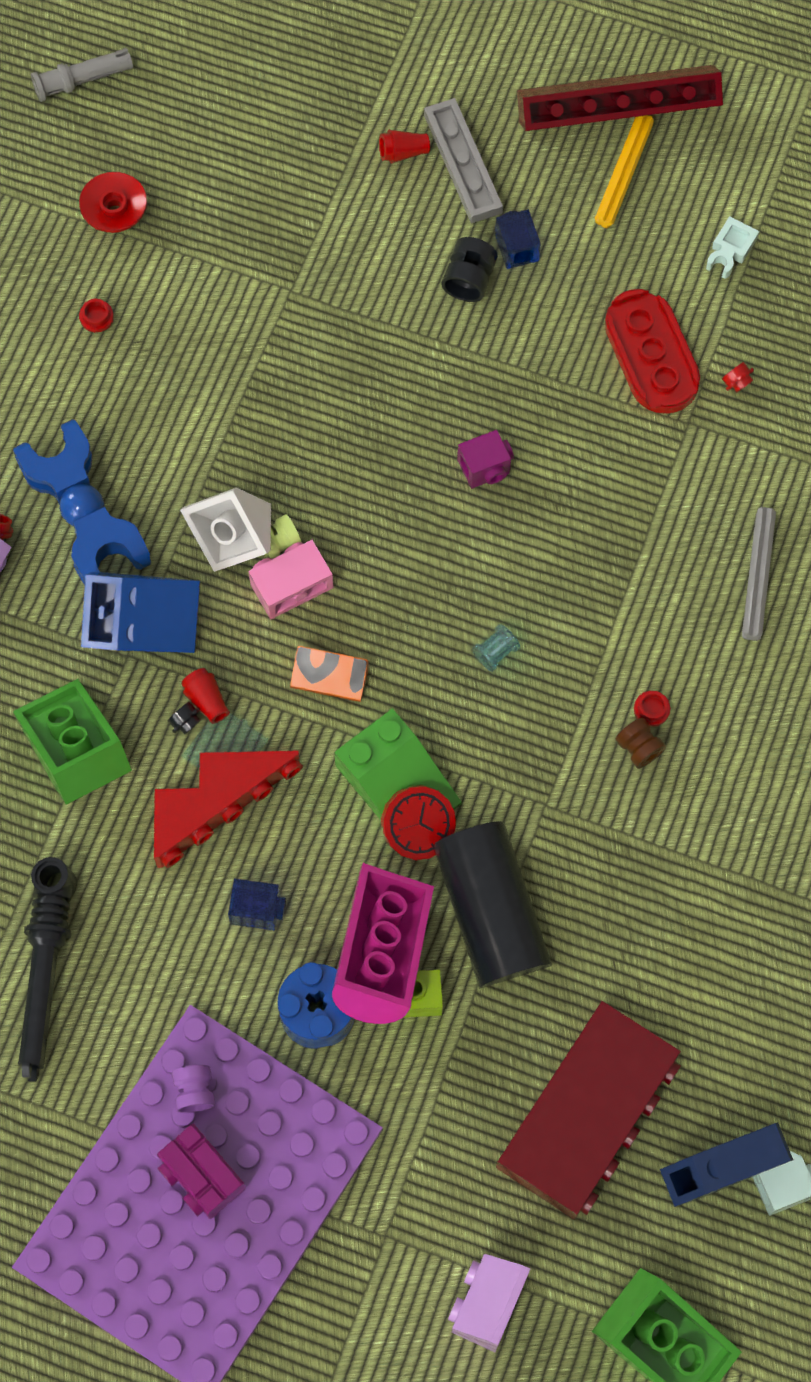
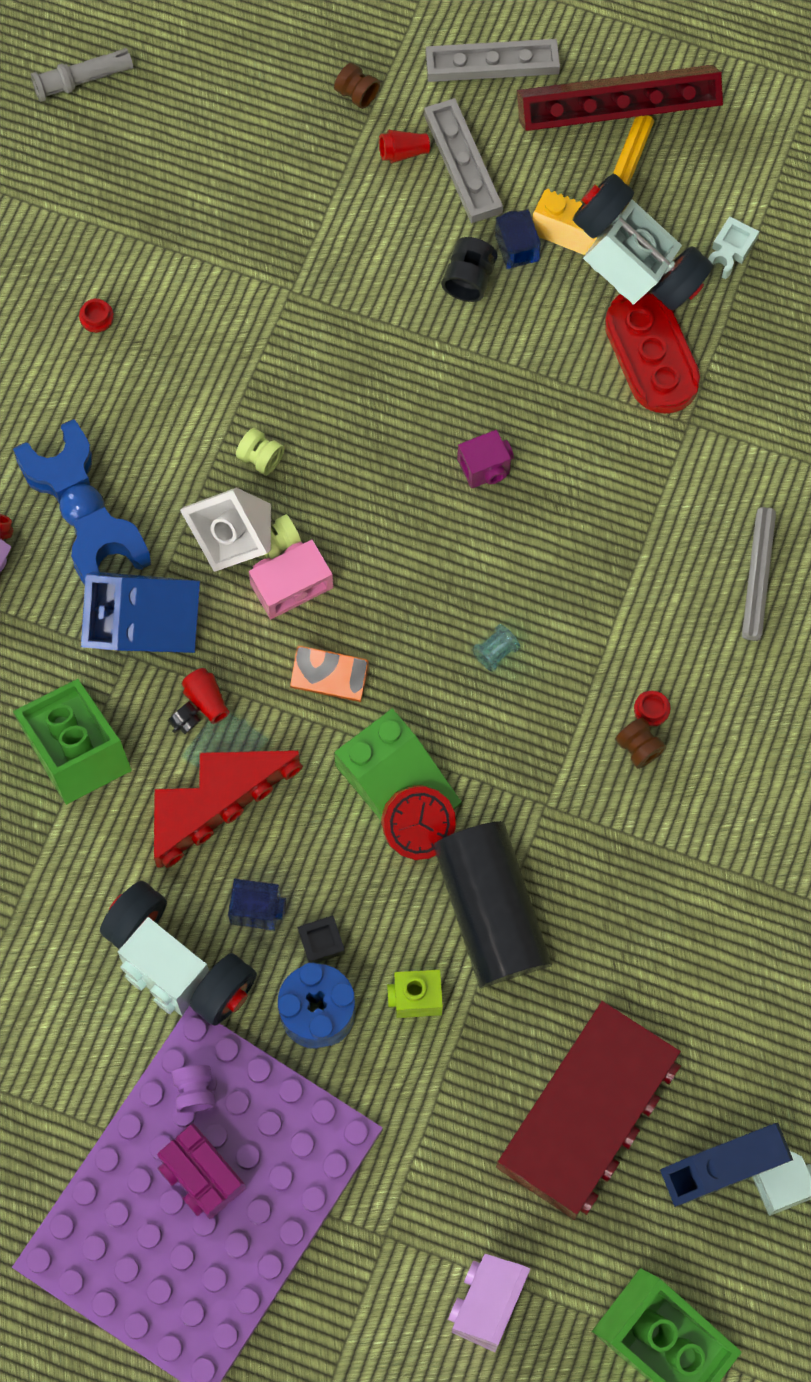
(46, 934): black piece -> none
(108, 191): red dish -> none
(166, 966): none -> brick
(260, 451): none -> yellowish green wheel
(321, 940): none -> black plate
(356, 85): none -> reddish brown wheel
(382, 946): dark pink brick -> none
(492, 60): none -> light grey plate
(555, 222): none -> yellow brick
(635, 249): none -> brick
(738, 377): red plate -> none

